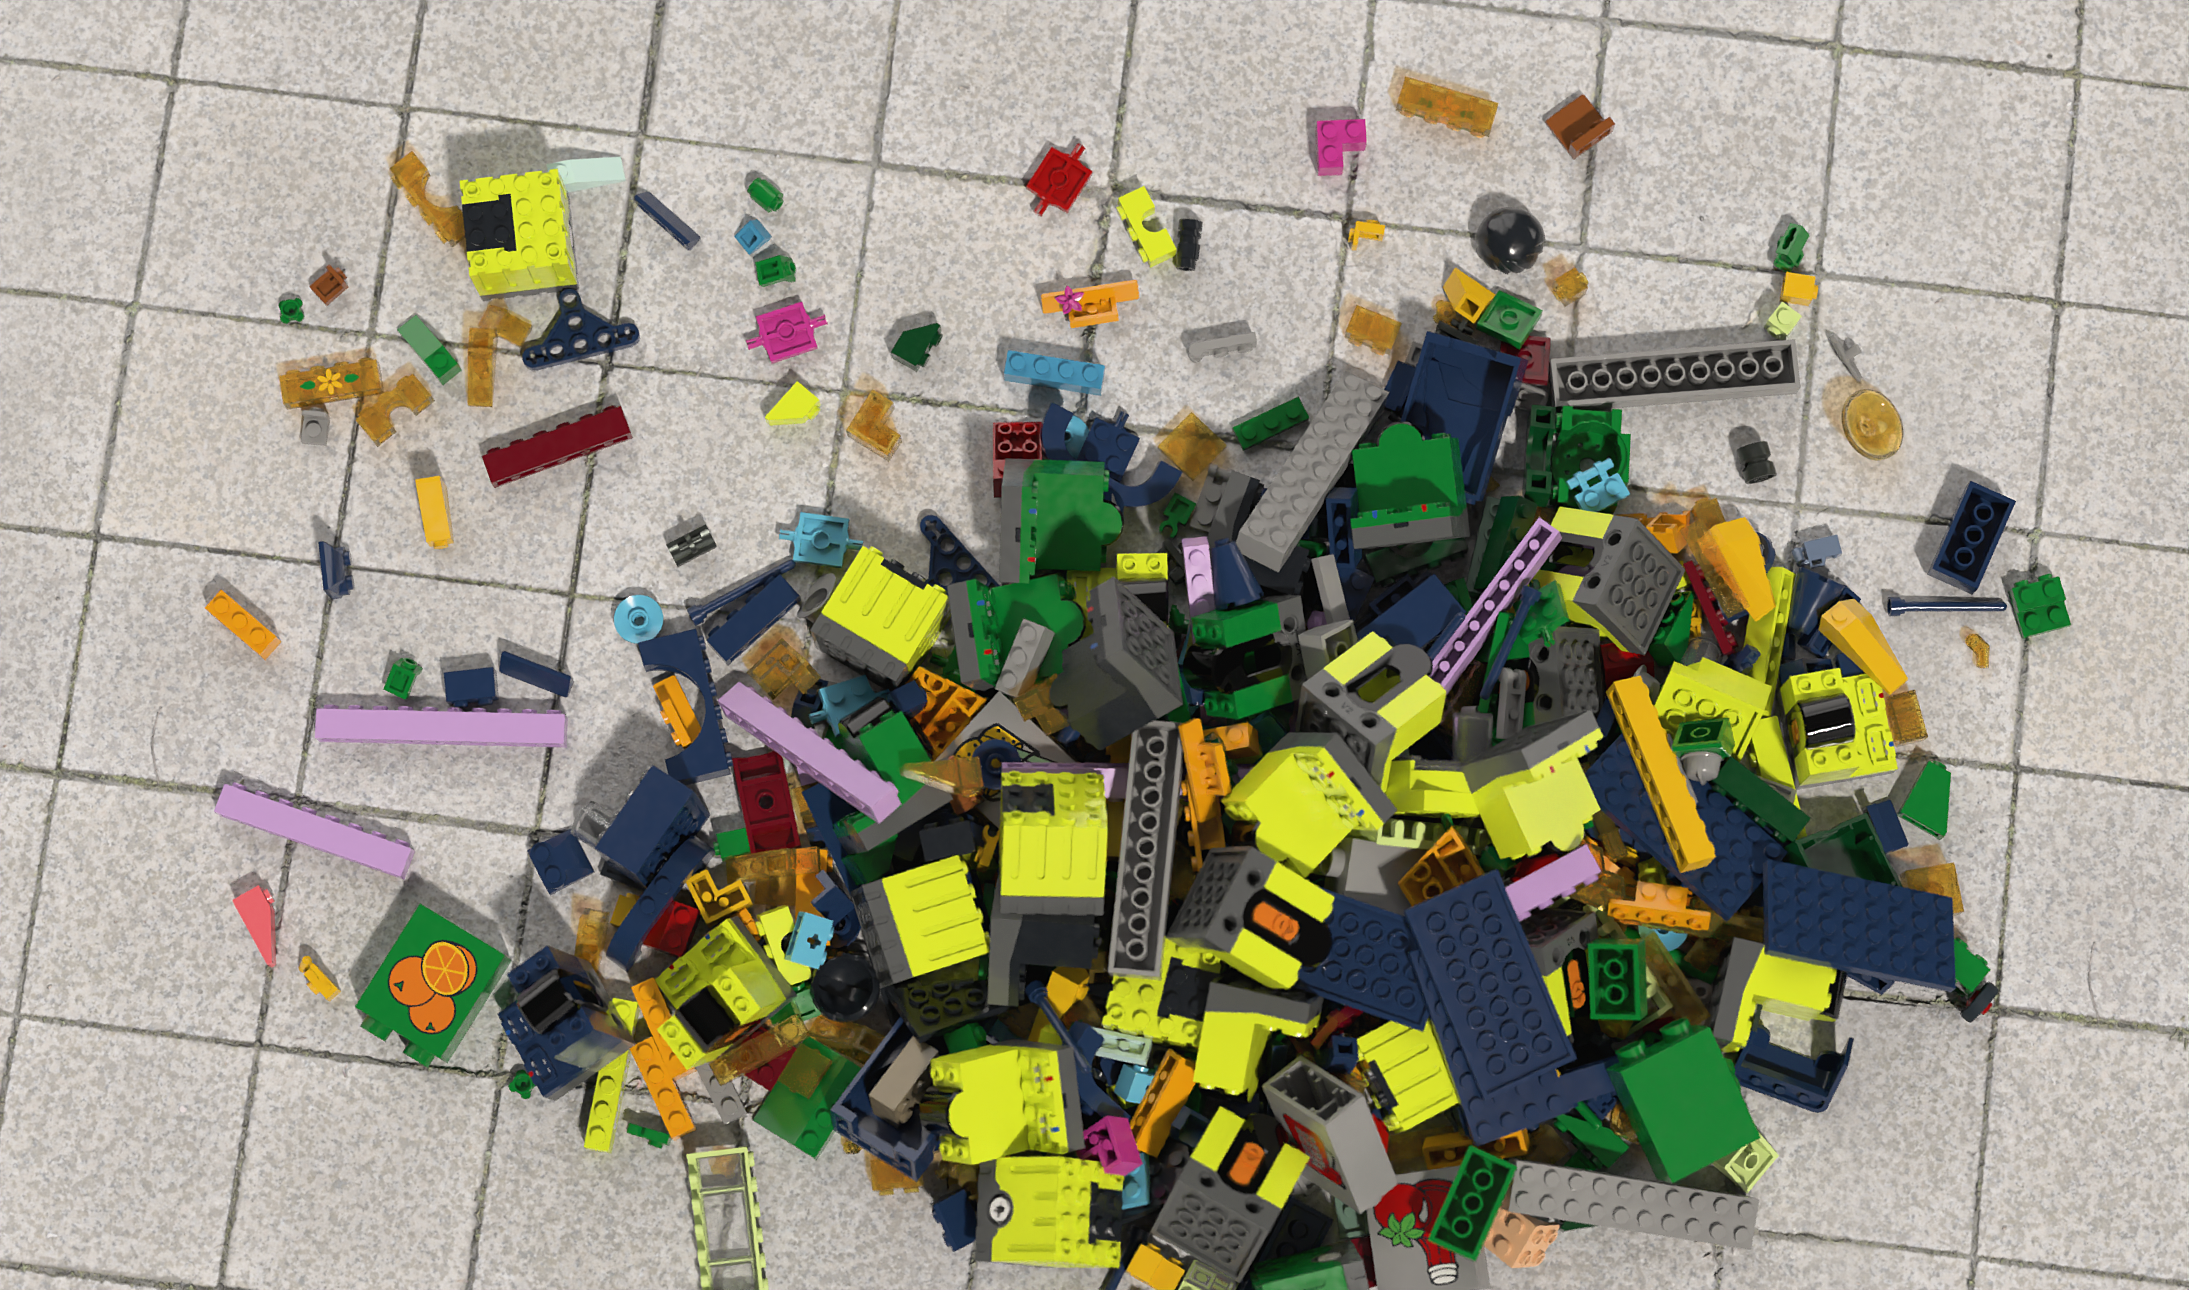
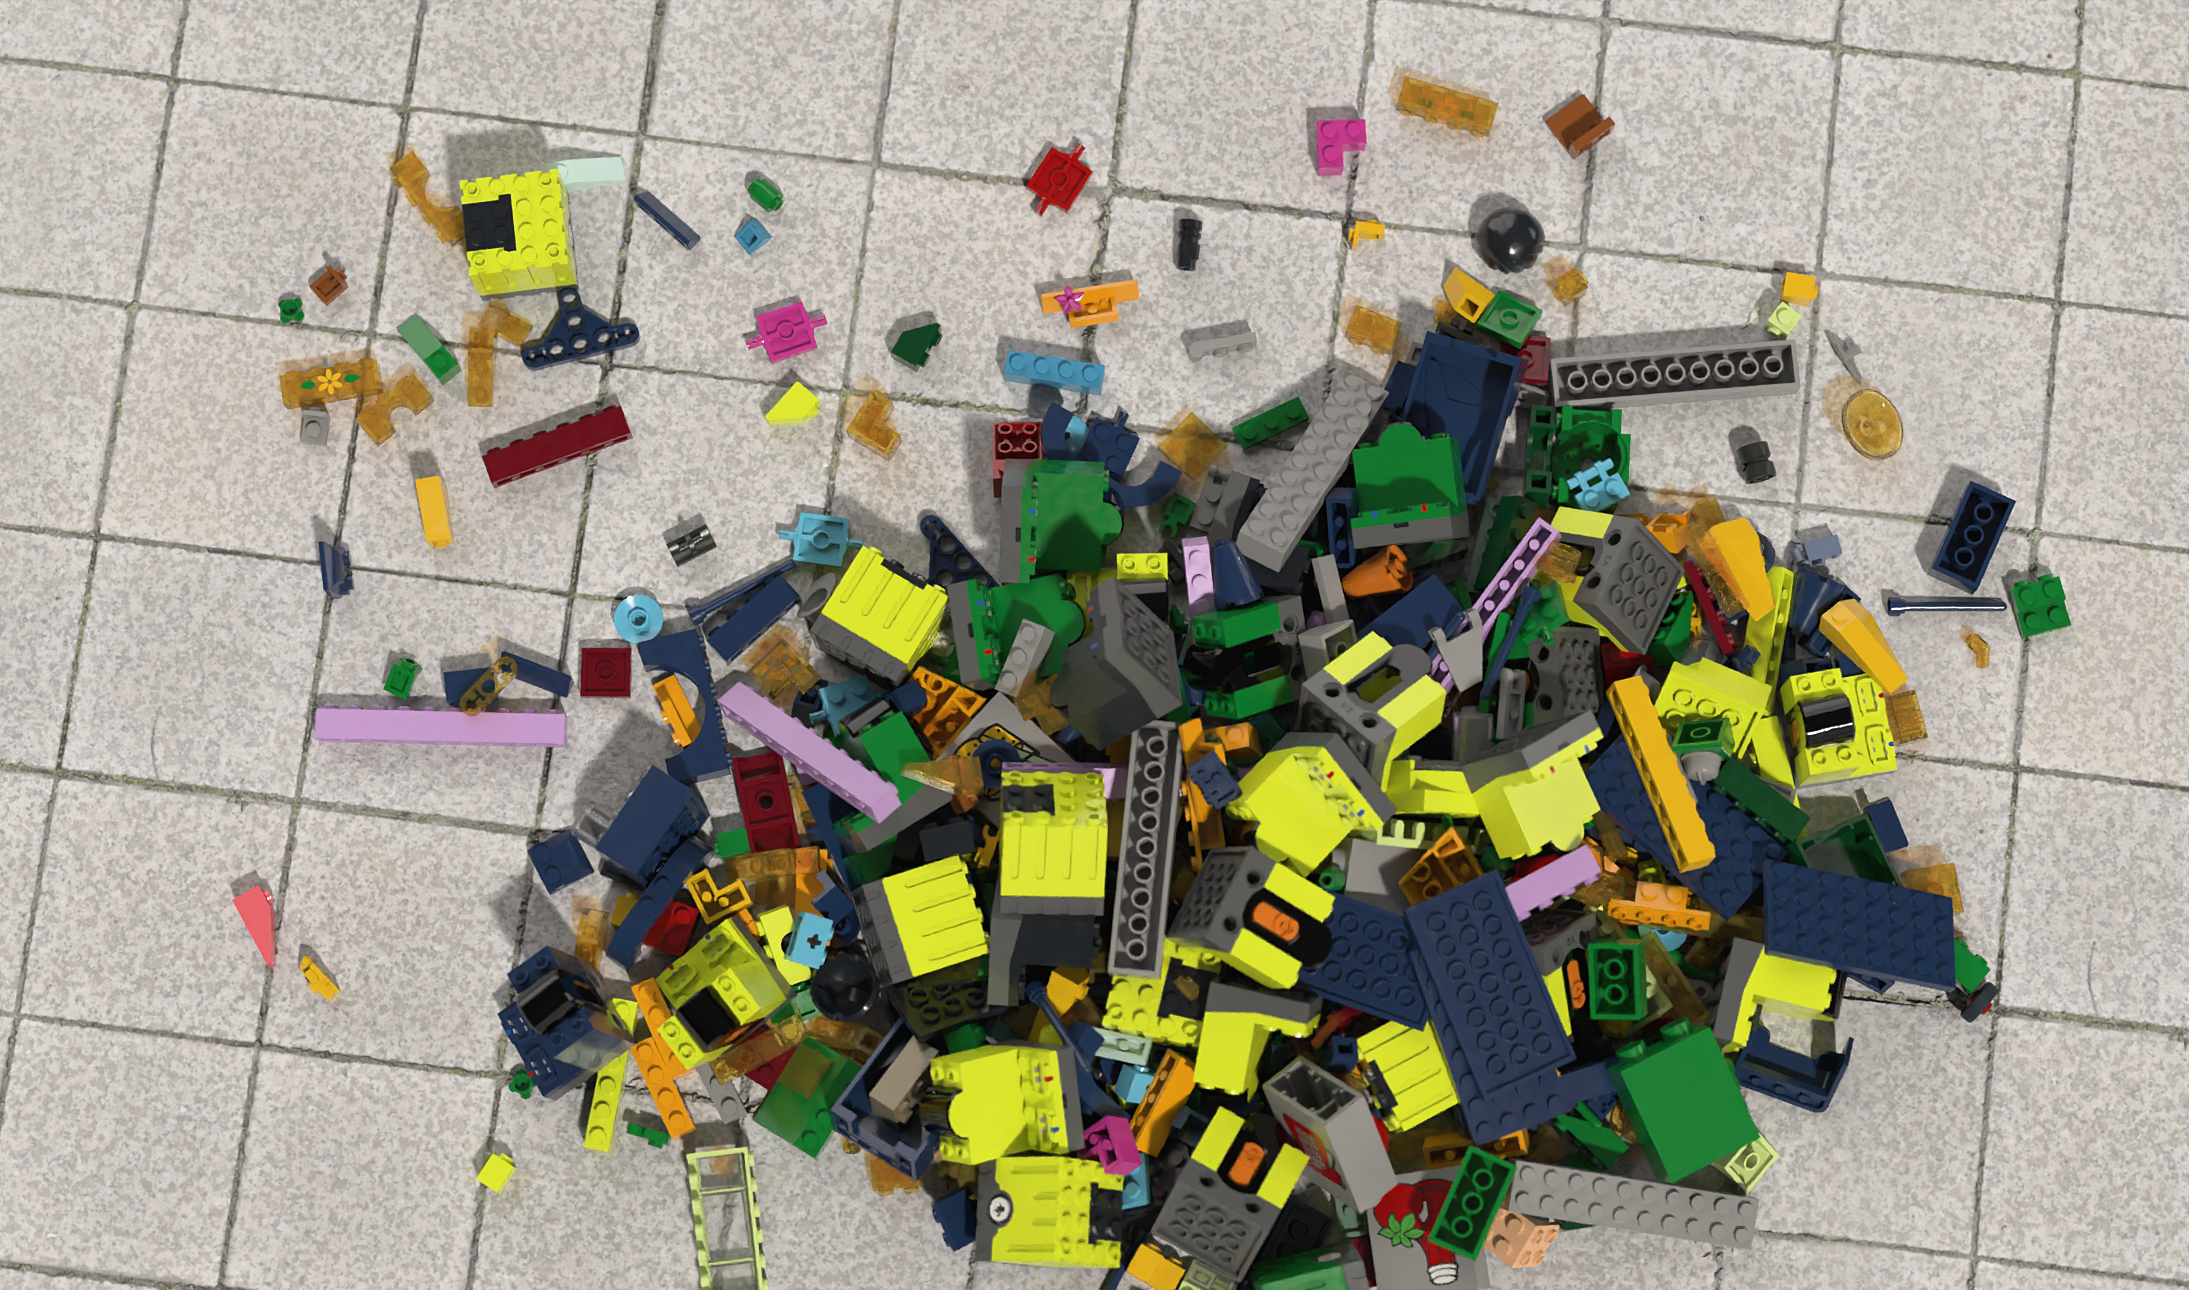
(243, 624): light orange brick -> none
(314, 831): lavender brick -> none
(431, 986): green brick -> none
(481, 705): none -> clear yellow beam
(497, 1172): none -> neon yellow brick
(606, 672): none -> dark red plate
(775, 270): green bracket -> none
(1154, 246): neon yellow arch -> none
(1187, 987): none -> clear yellow plate
(1214, 779): none -> dark blue bracket
(1337, 877): none -> green cone
(1379, 575): none -> orange cone
(1463, 652): none -> light grey flag
(1560, 562): none -> clear yellow piece
(1790, 248): green piece -> none
(1929, 800): green slope -> none

